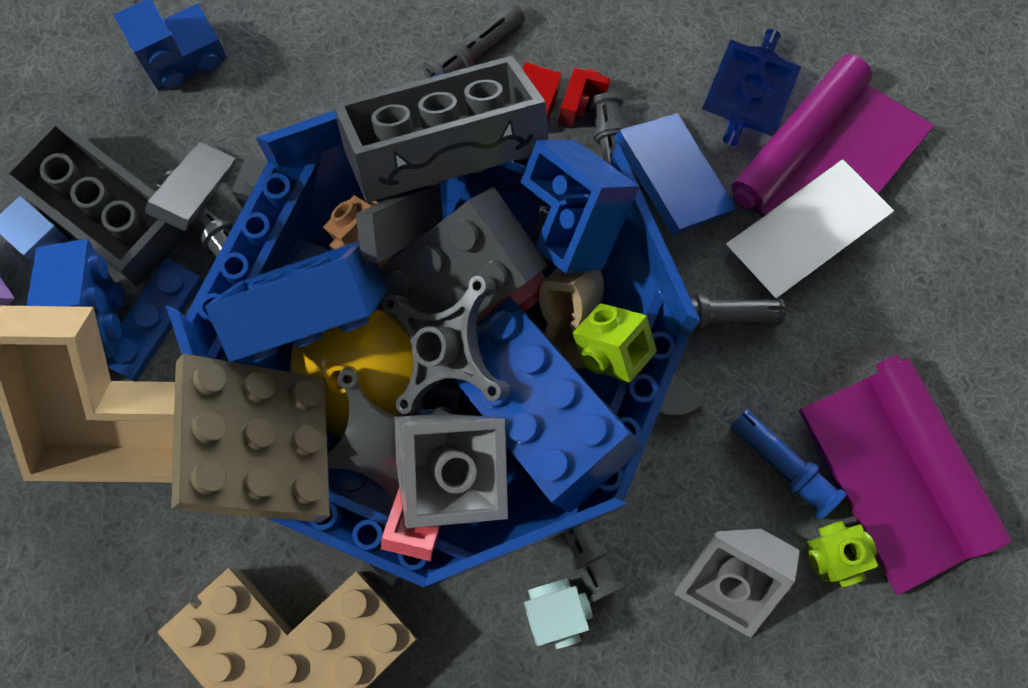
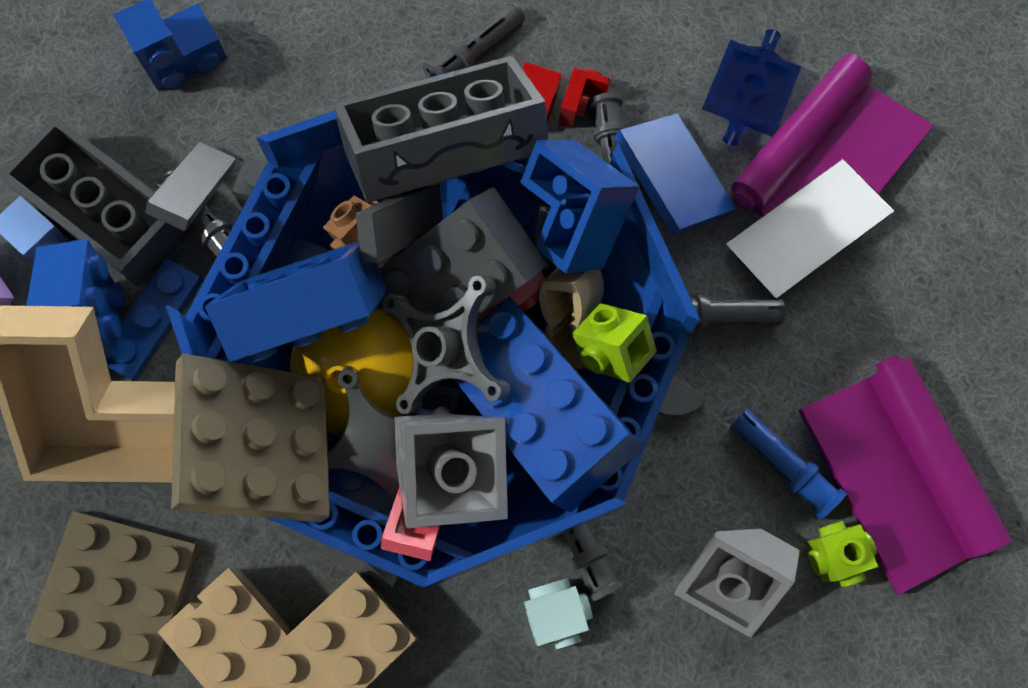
(112, 593): none -> dark tan plate

